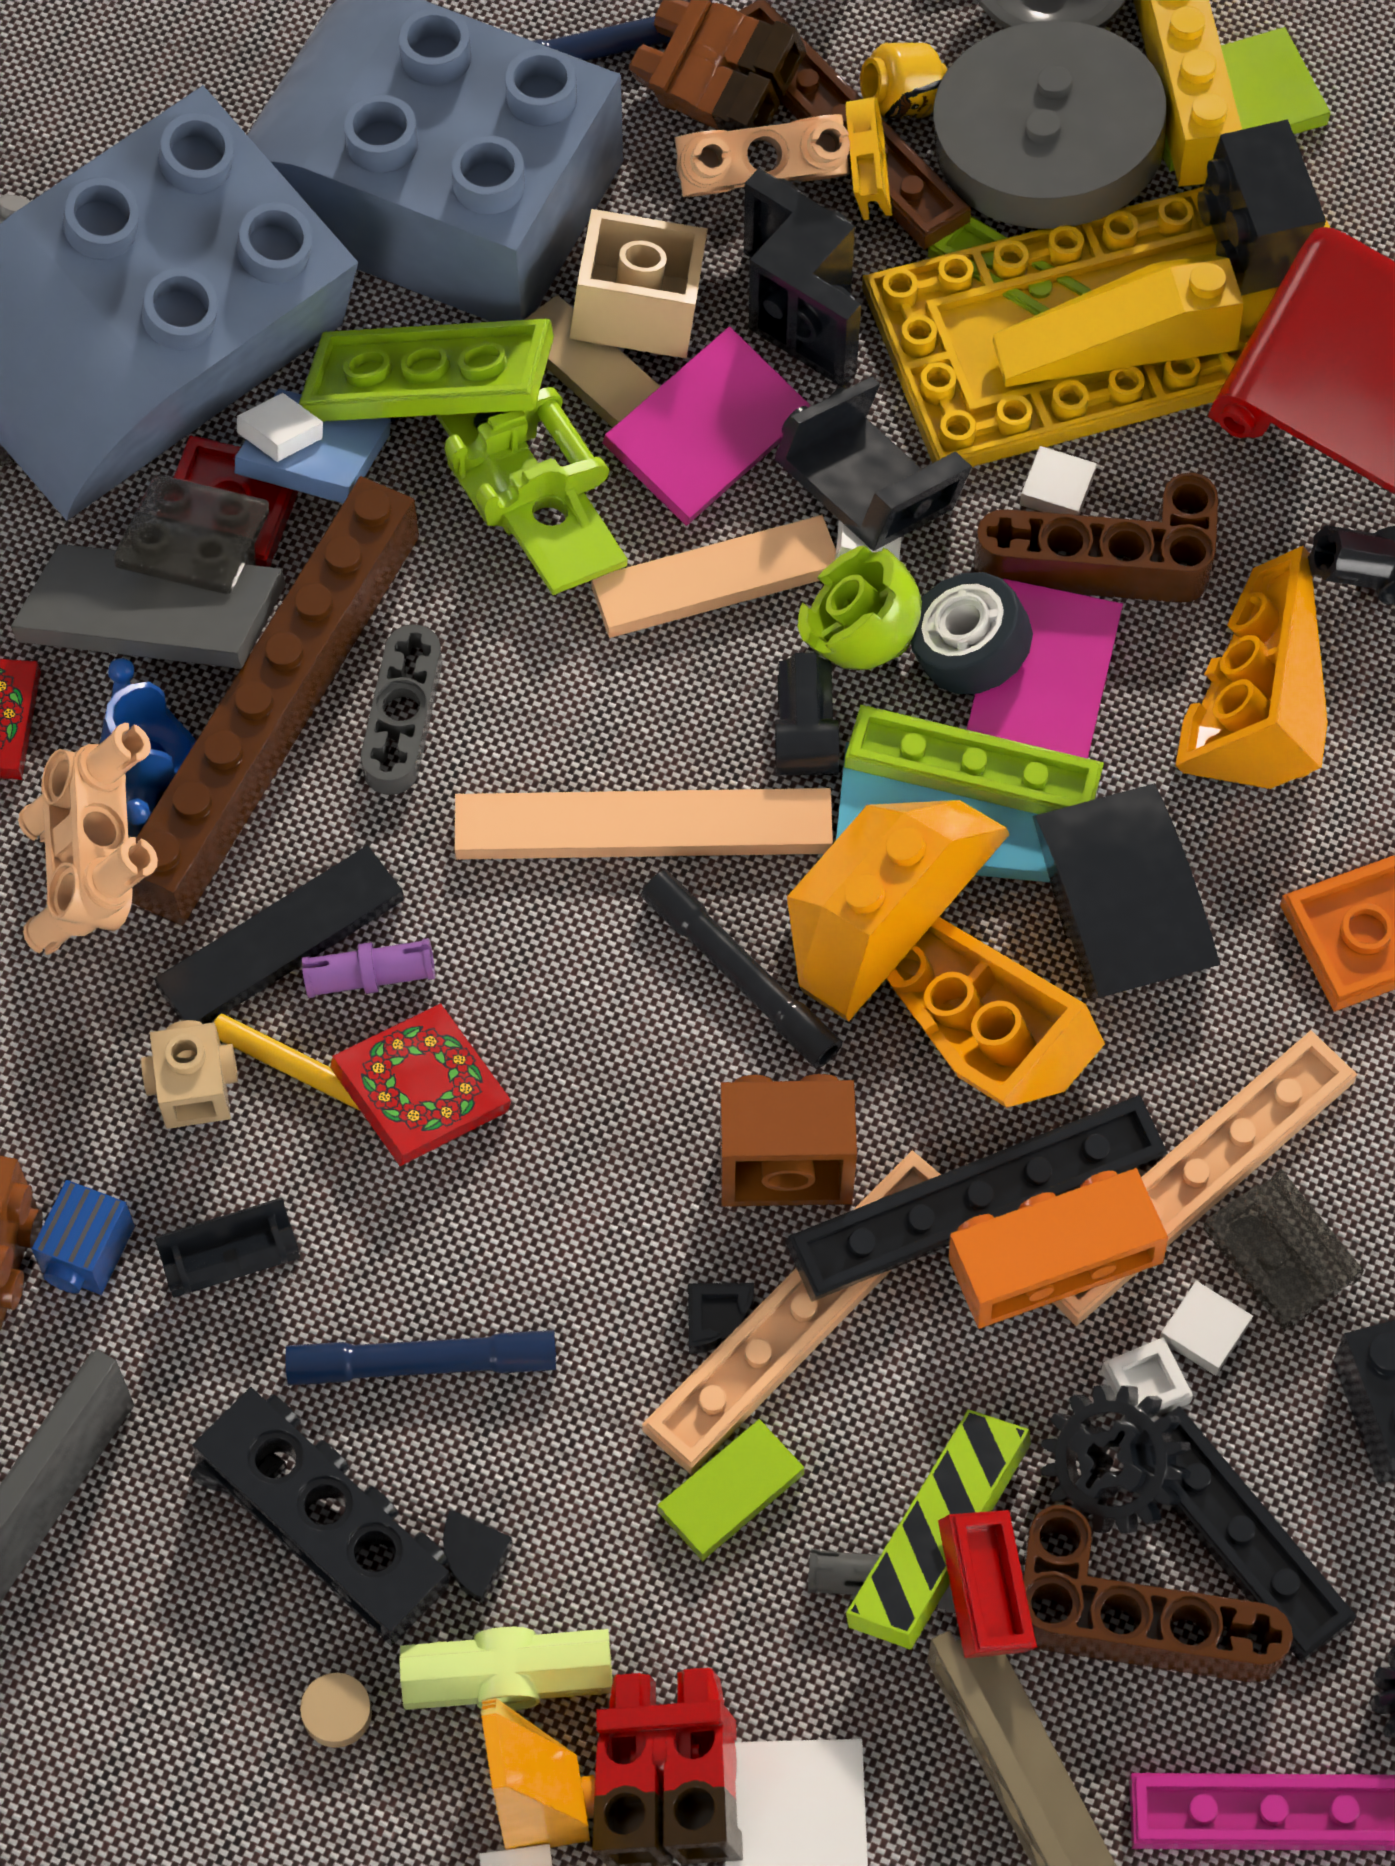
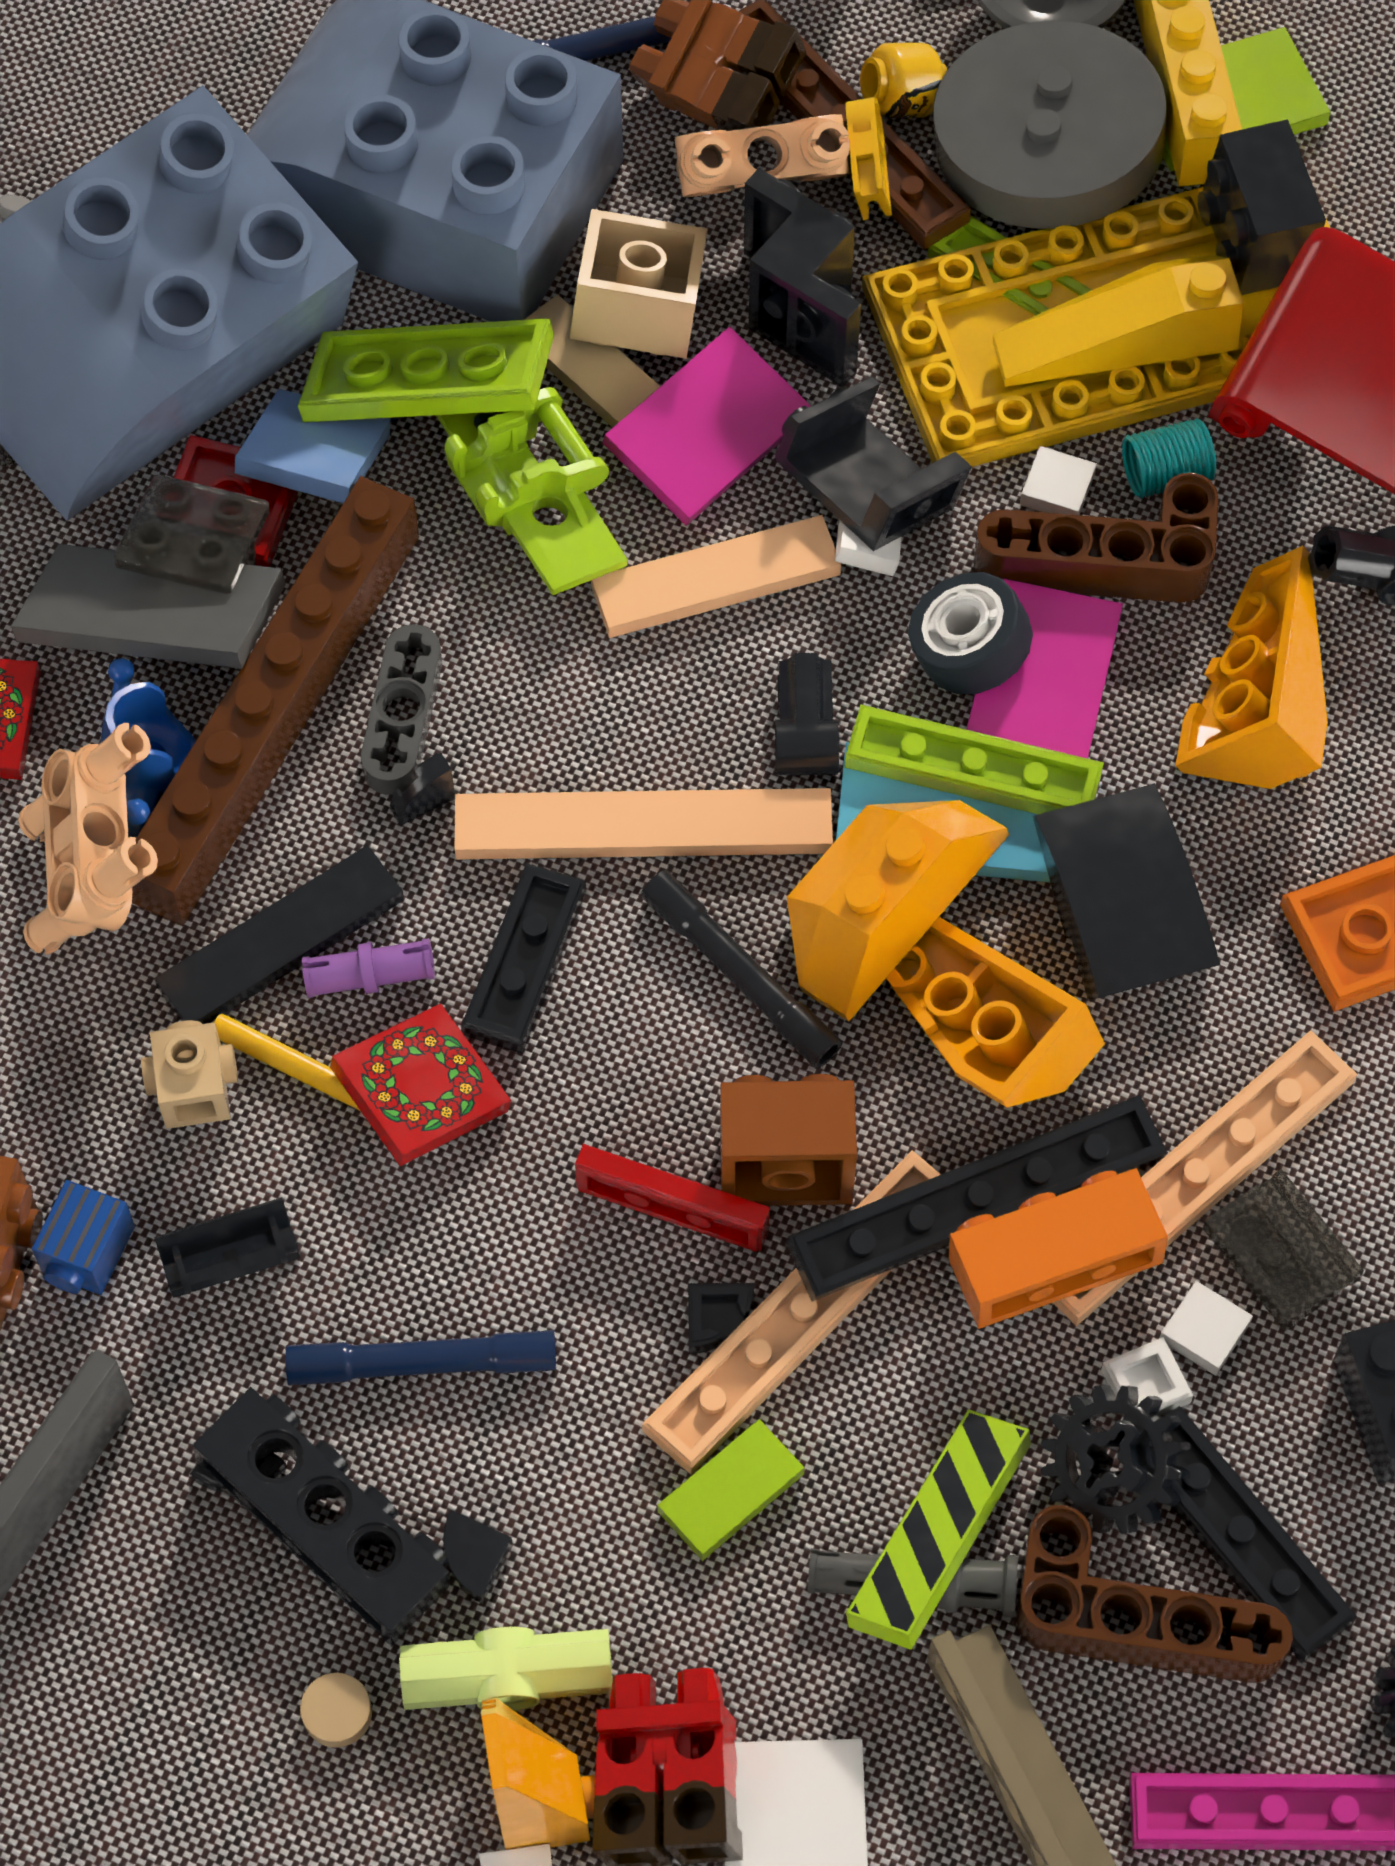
(279, 427): white tile -> none
(429, 791): none -> black tile
(523, 958): none -> black tile
(672, 1198): none -> red tile
(863, 610): lime cylinder -> none
(987, 1583): red tile -> none
(1163, 453): none -> teal piece

